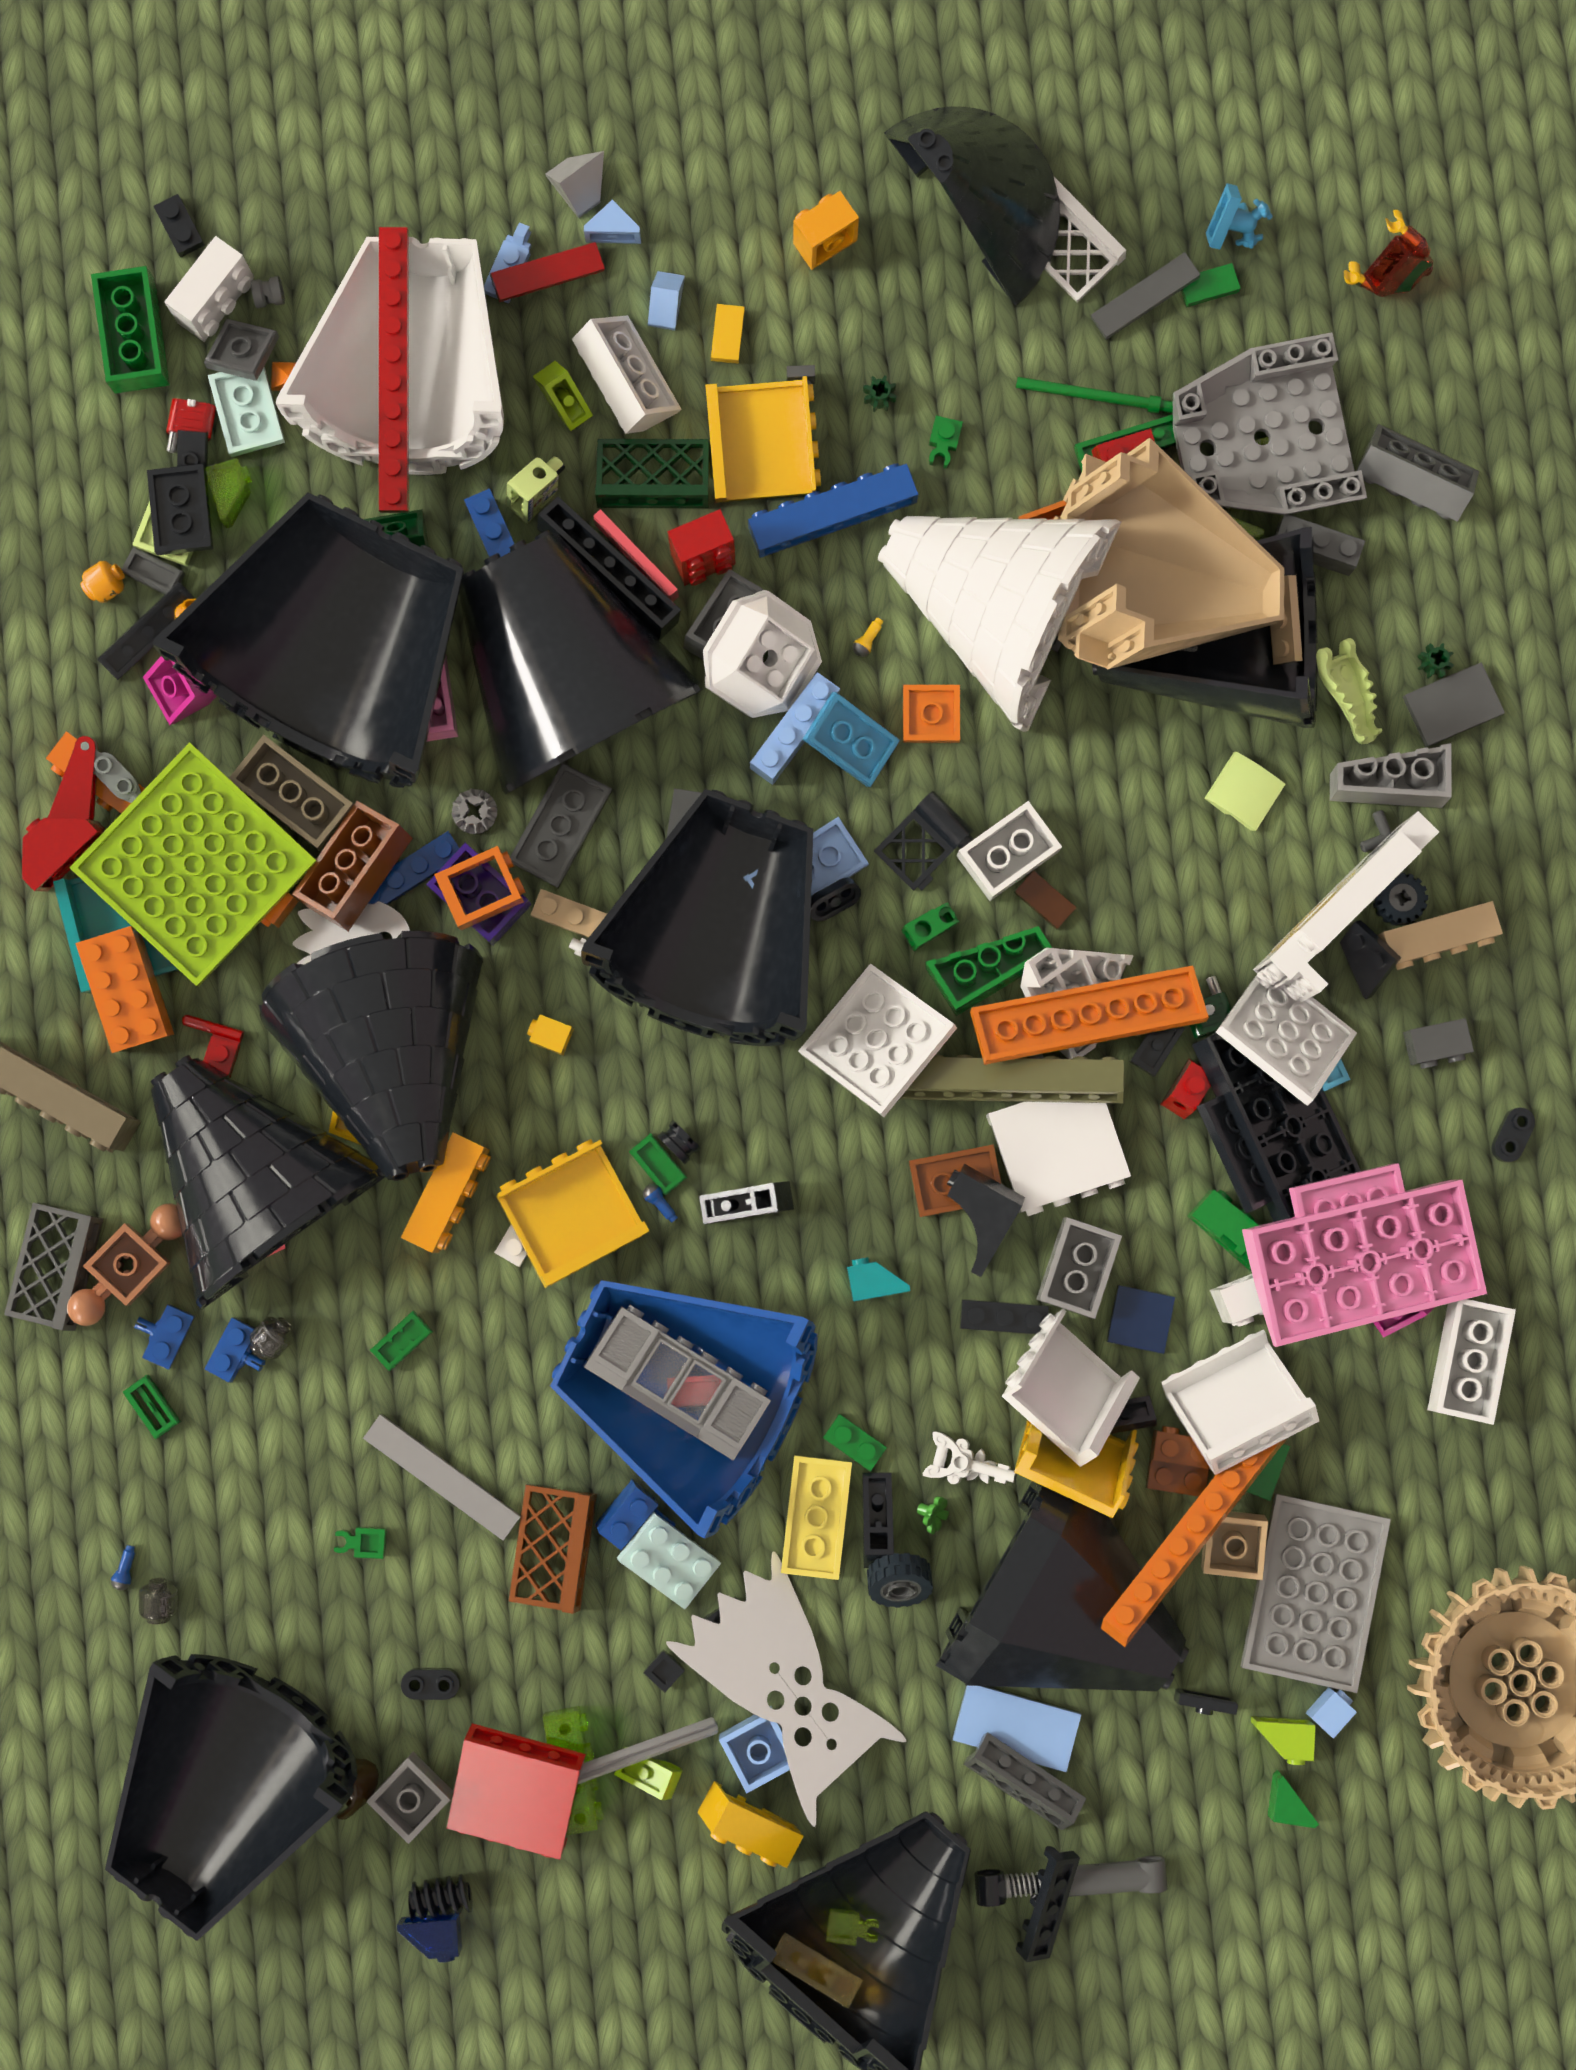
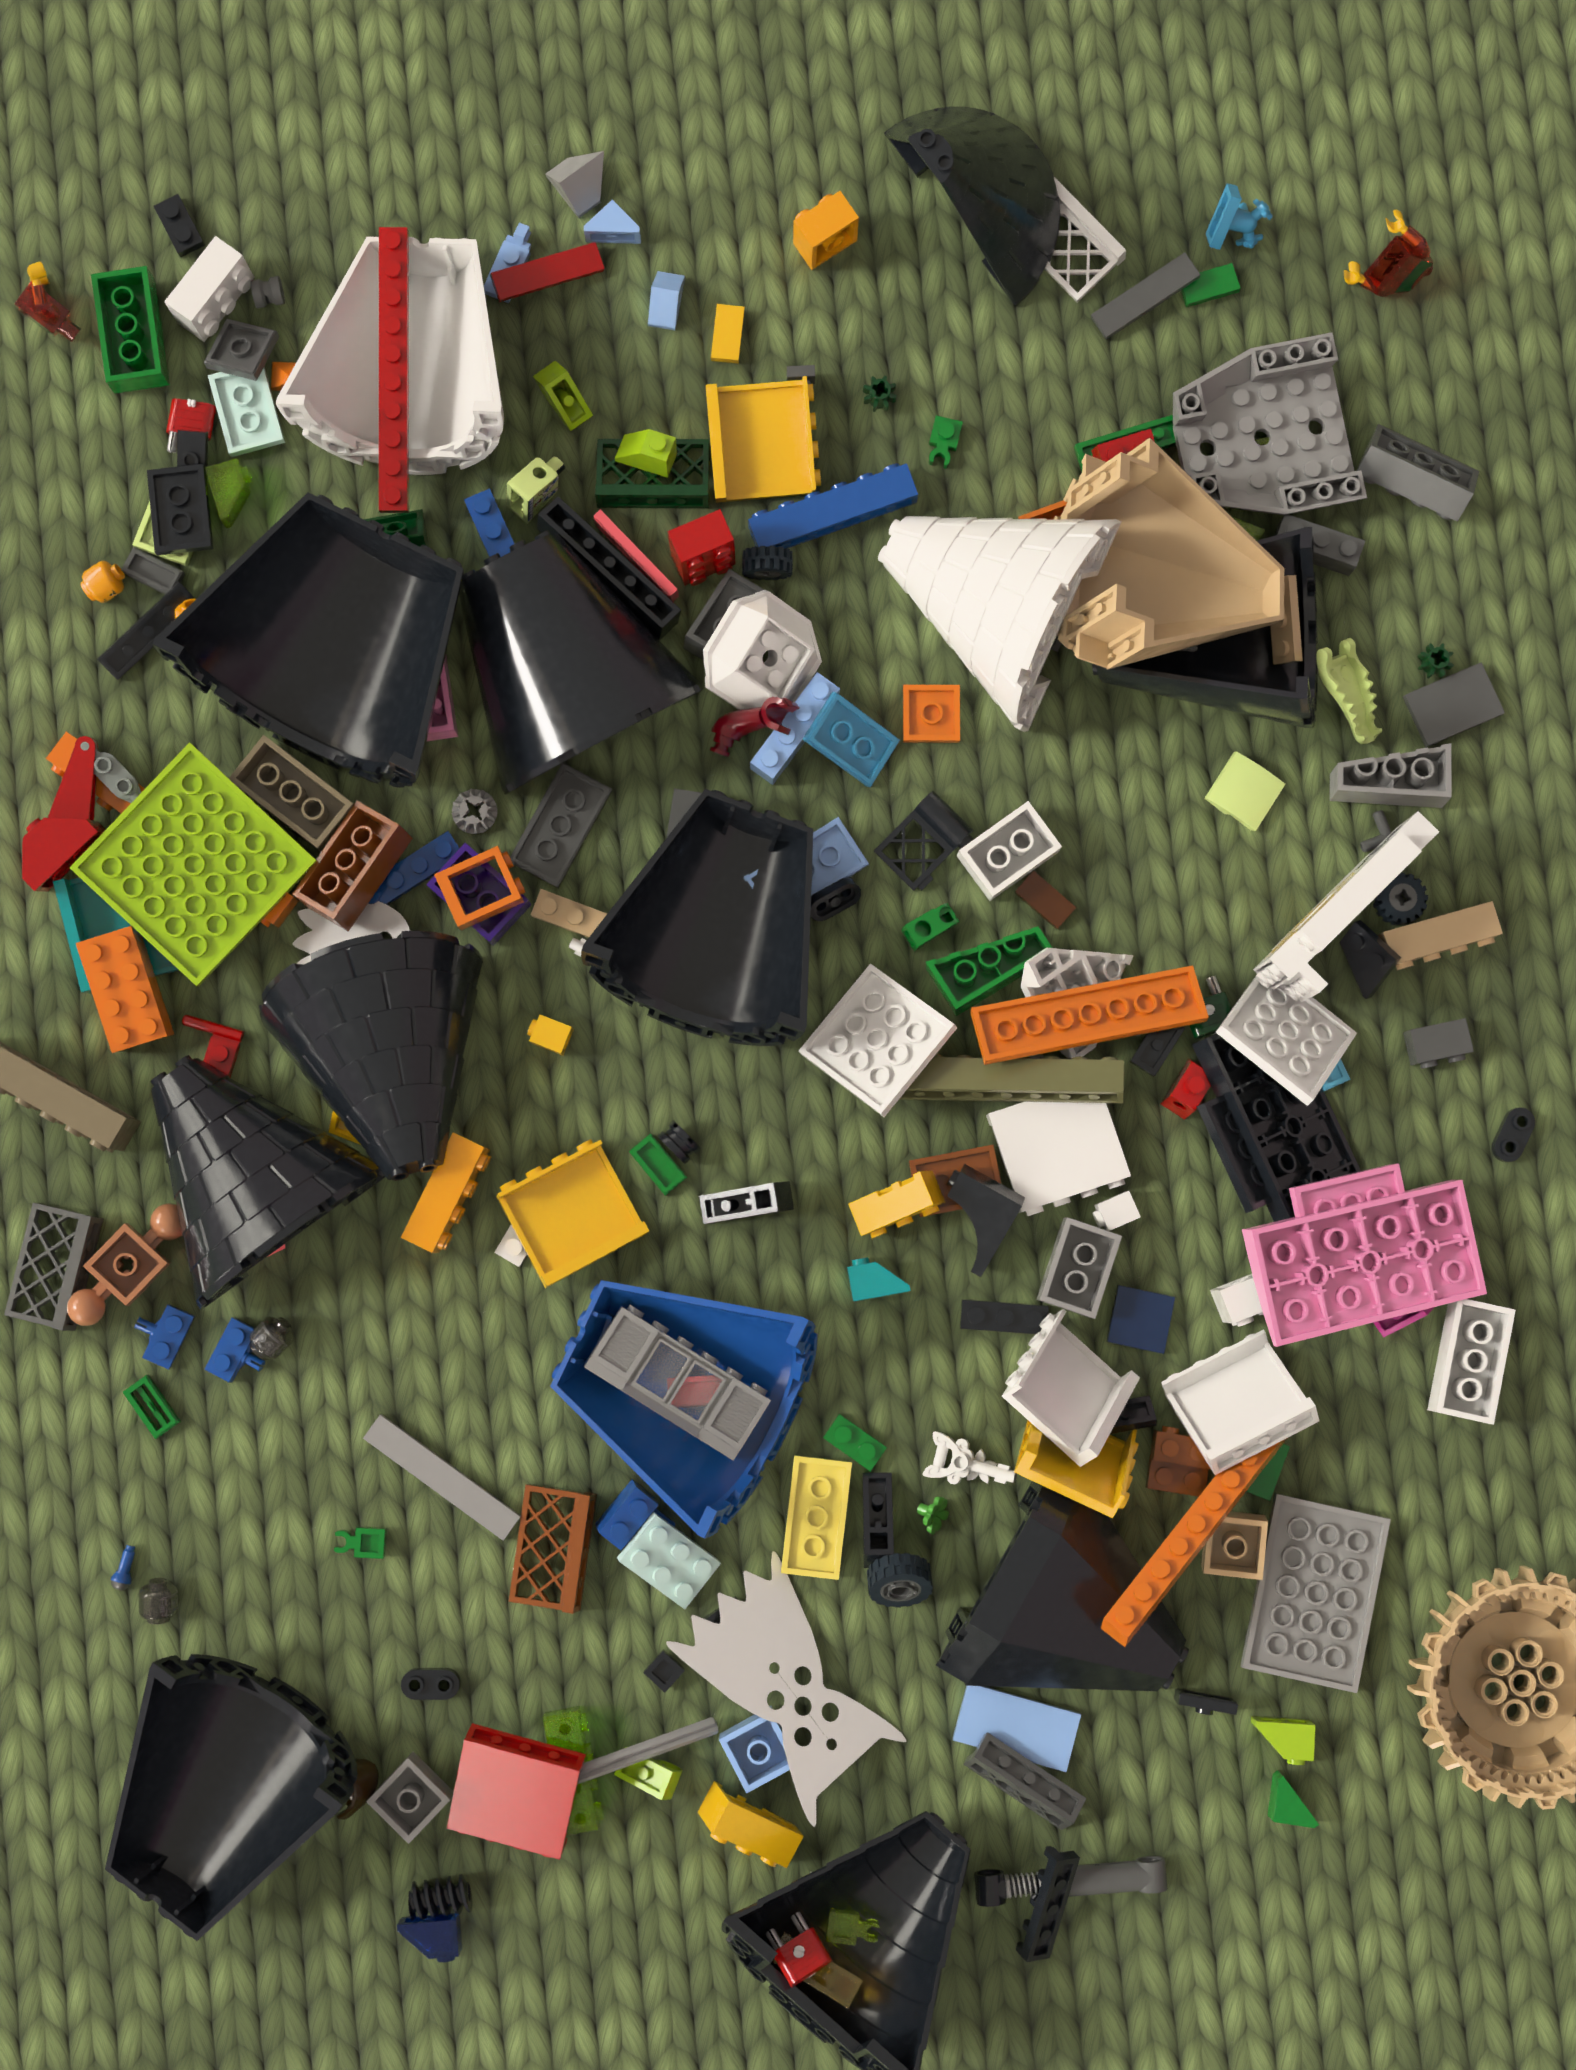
(43, 308): none -> clear red torso
(174, 692): dark pink slope -> none
(401, 1340): green plate -> none
(625, 373): white slope -> none
(648, 451): none -> lime slope
(654, 1195): blue piece -> none
(739, 723): none -> dark red piece
(767, 563): none -> black wheel
(801, 1955): none -> red piece
(863, 645): yellow piece -> none
(897, 1204): none -> yellow wedge
(1116, 1211): none -> white brick
(1152, 404): green bar -> none
(1224, 1223): green wedge -> none
(1332, 1711): light blue brick -> none

